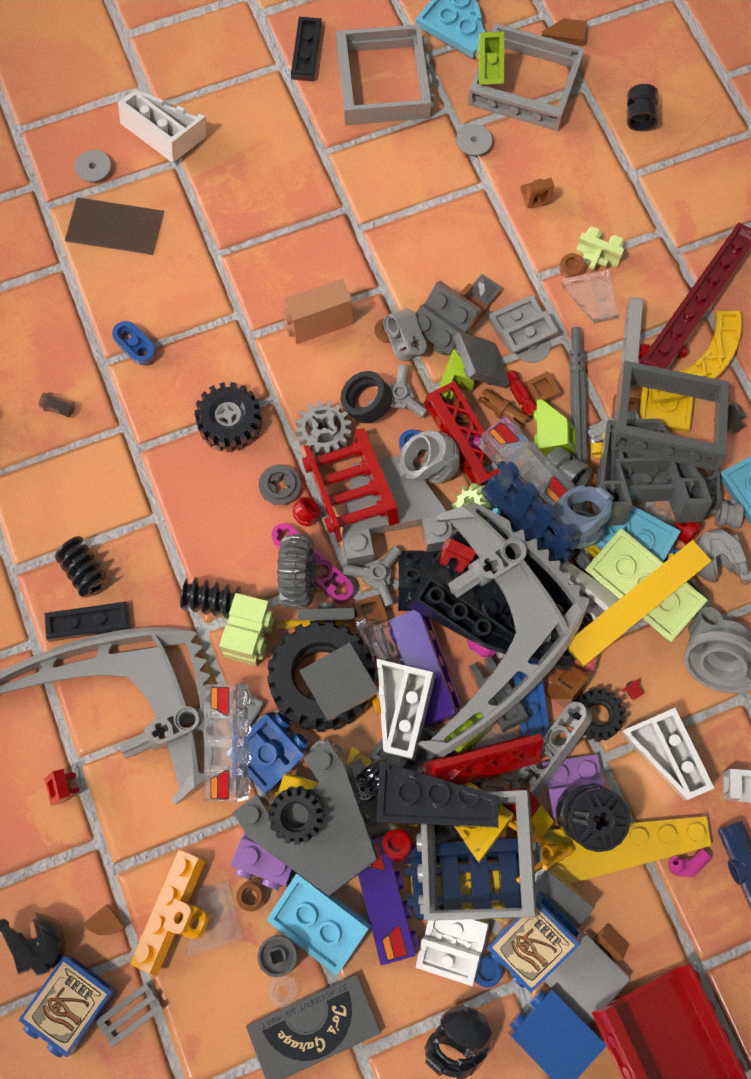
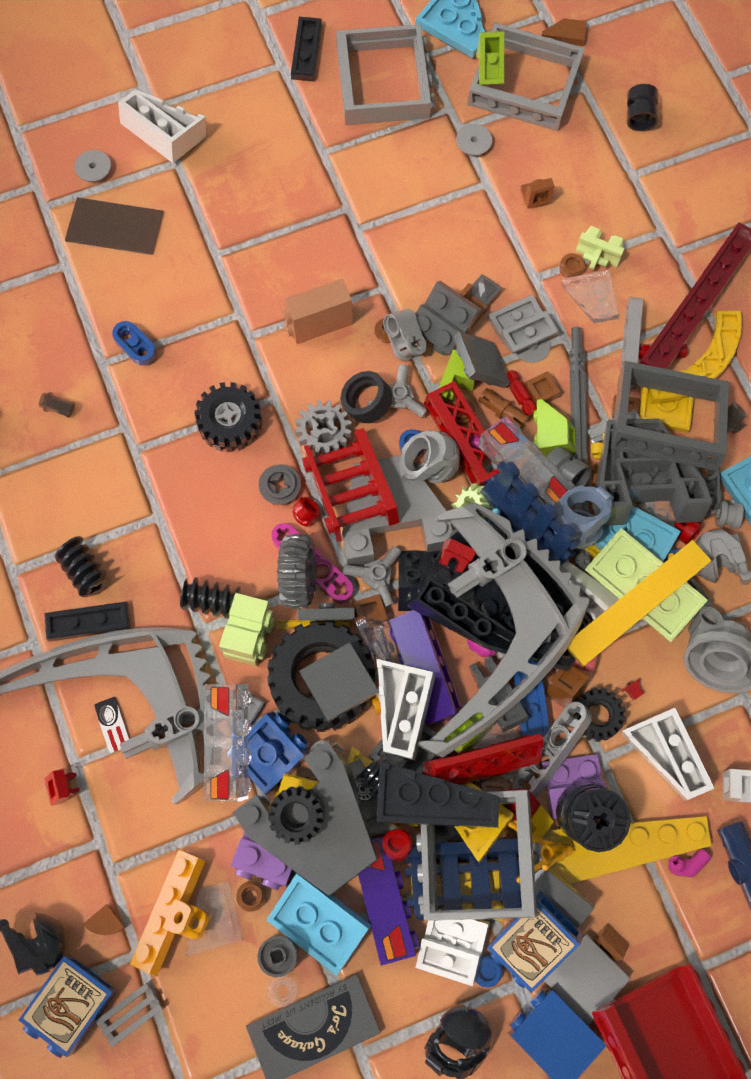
(111, 723): none -> sticker

